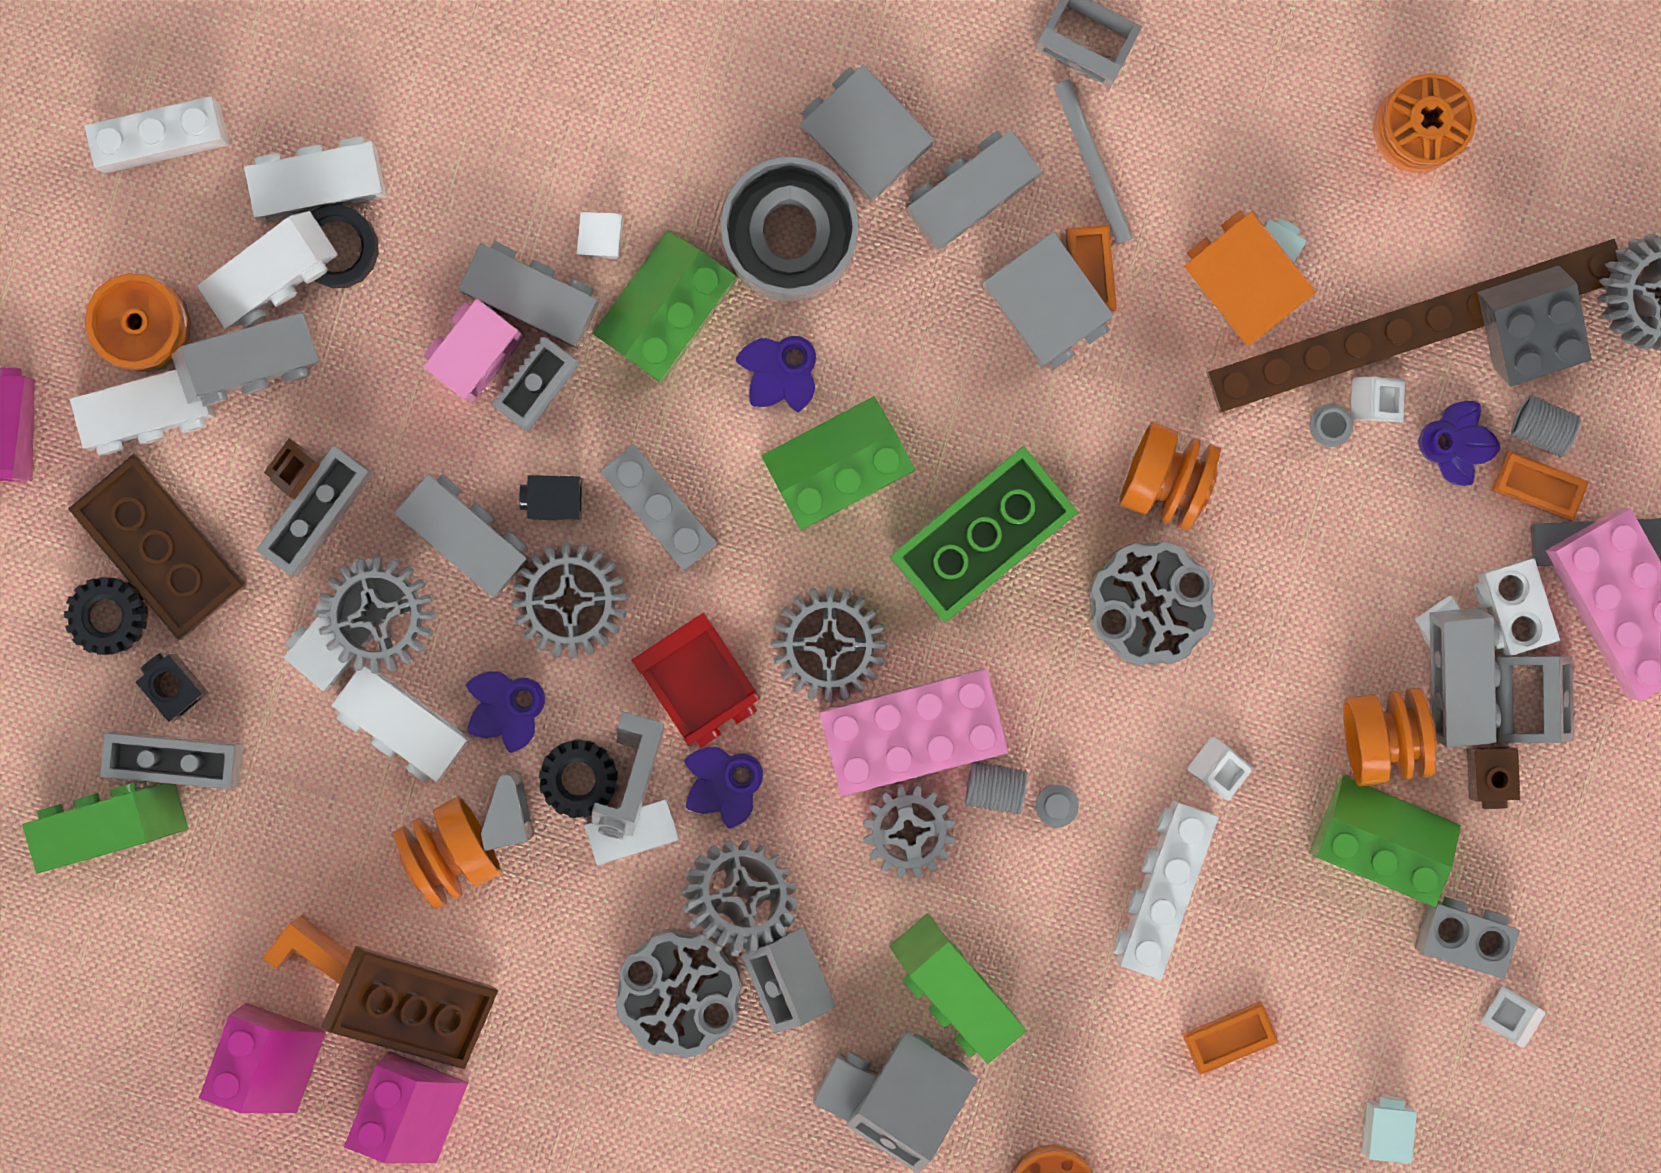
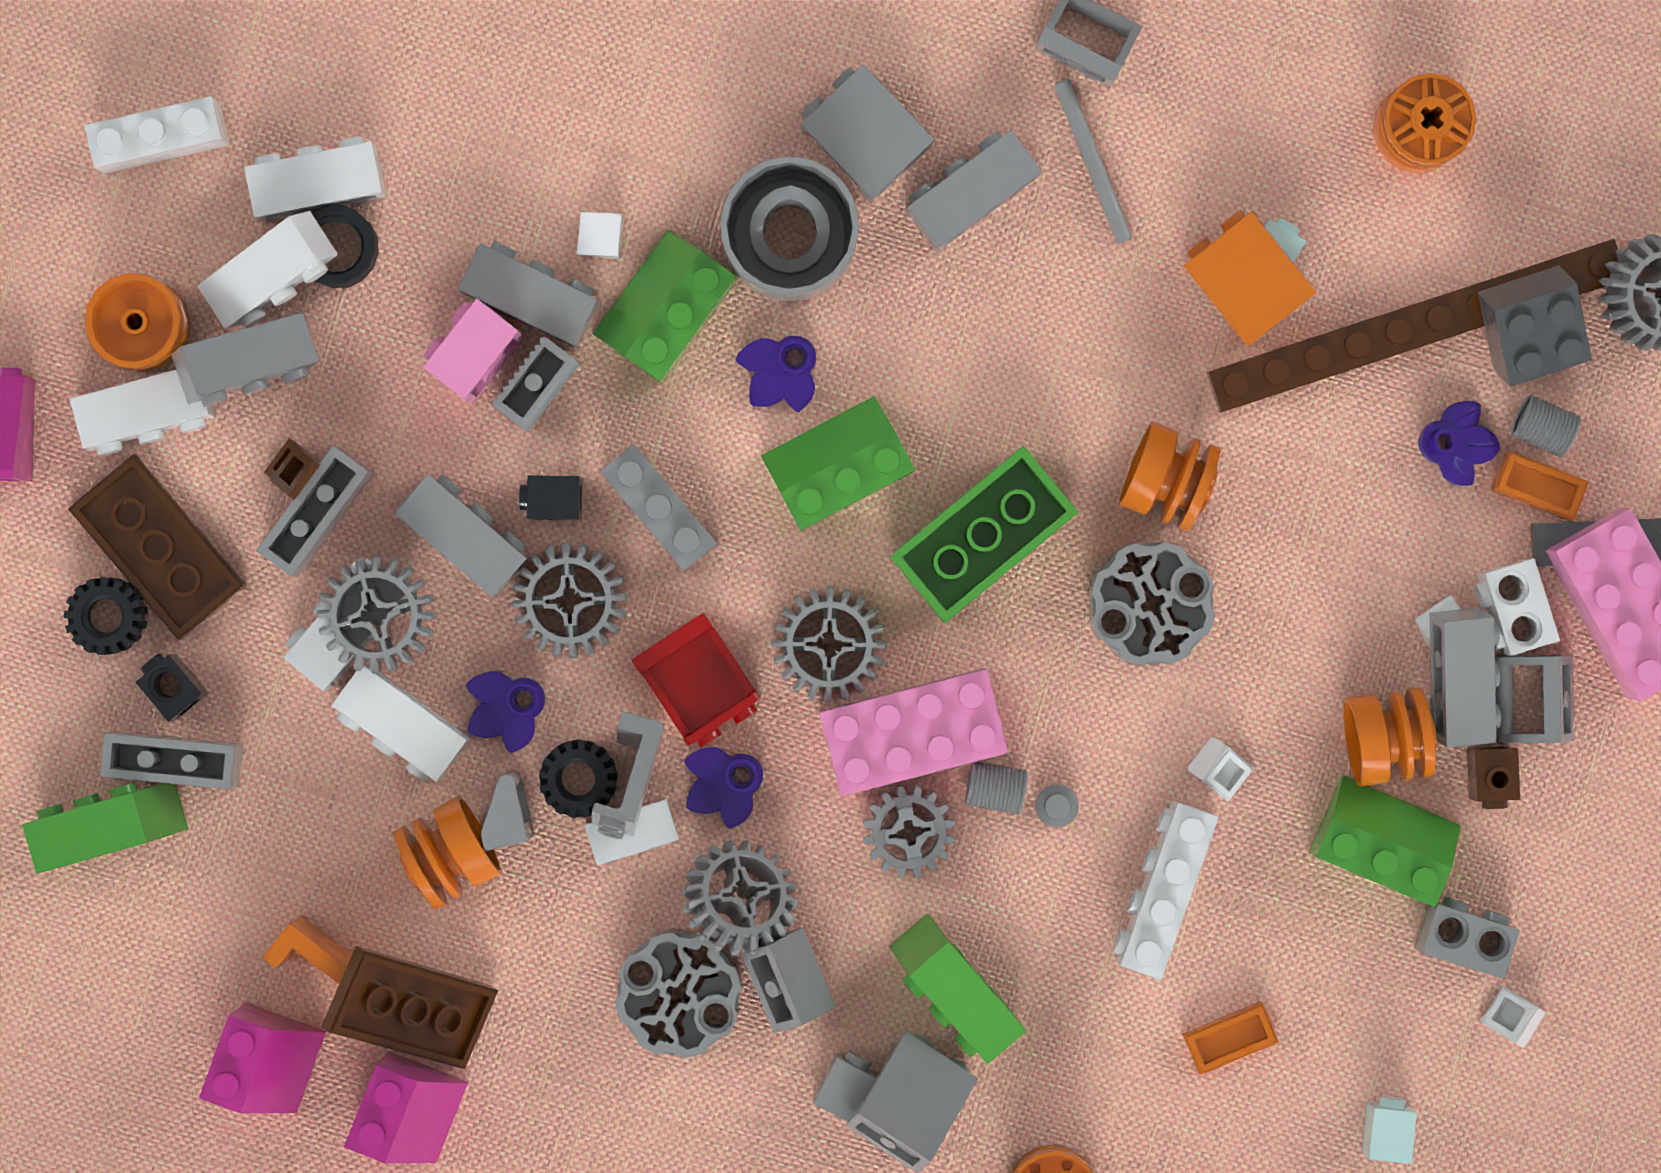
(1049, 301): light grey panel -> none
(1093, 254): orange tile -> none
(1331, 425): light grey plate -> none
(1377, 399): white slope -> none

